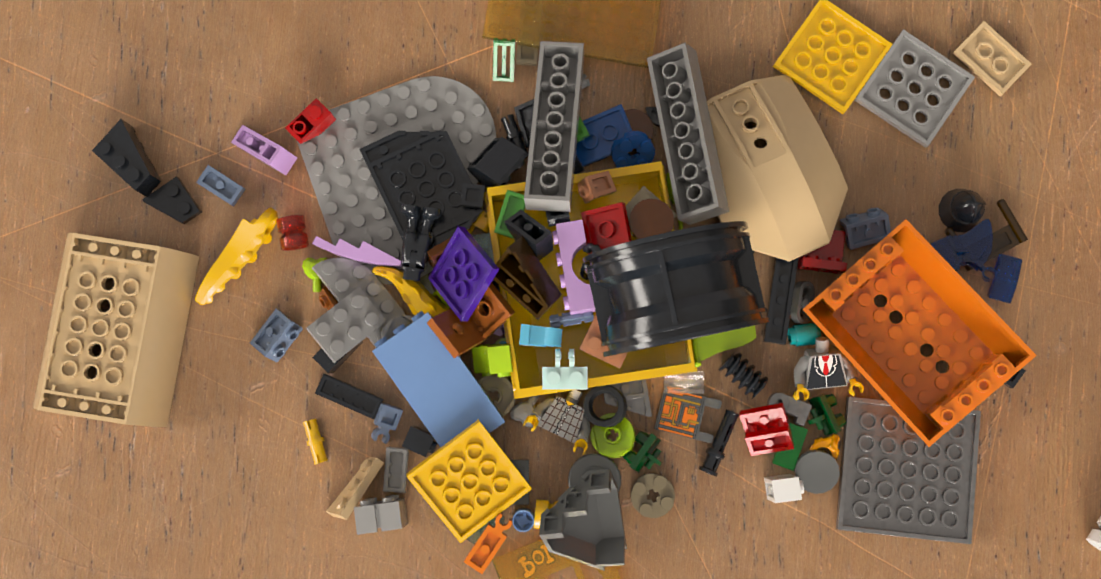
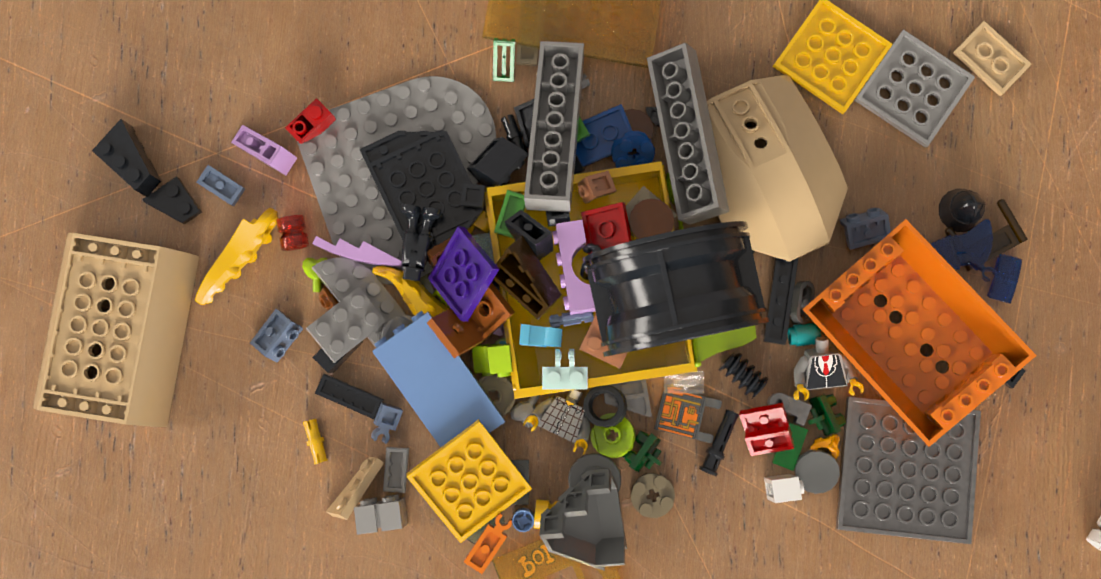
(420, 441): black brick -> none
(826, 258): red bracket -> none

